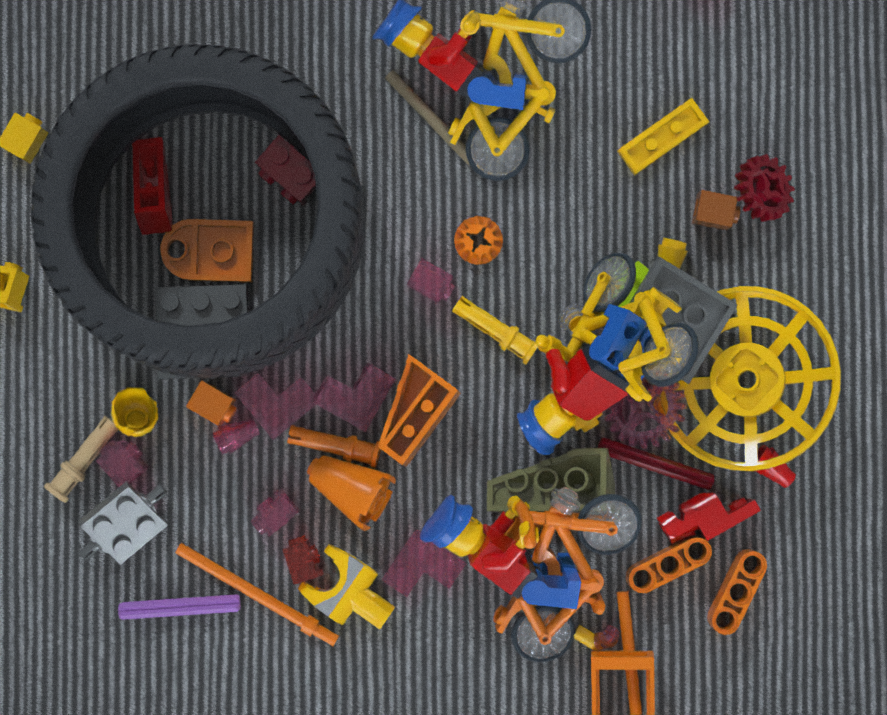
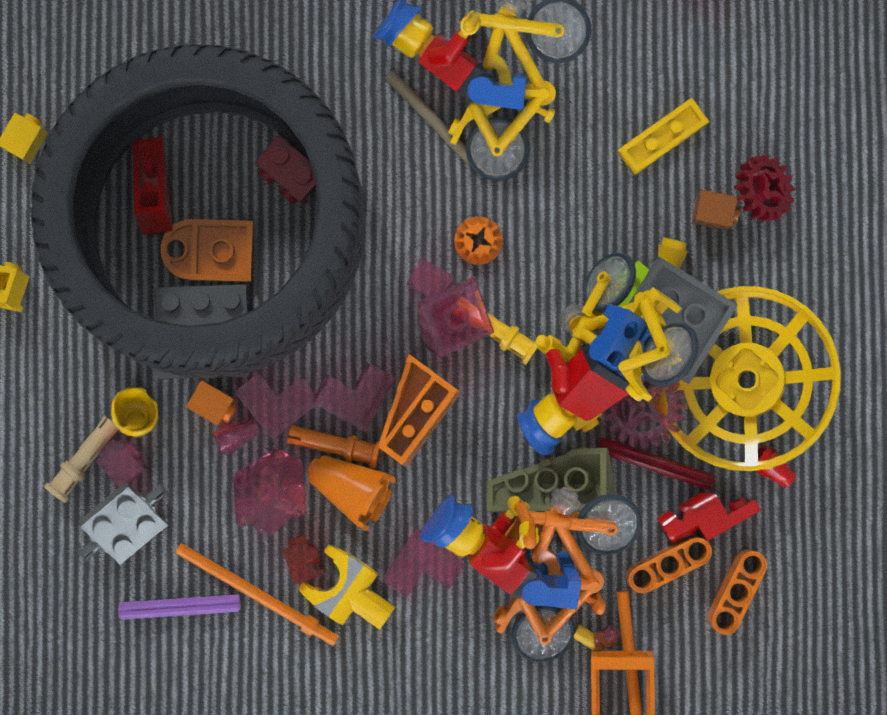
(269, 484): none -> clear pink bracket
(453, 318): none -> clear pink slope

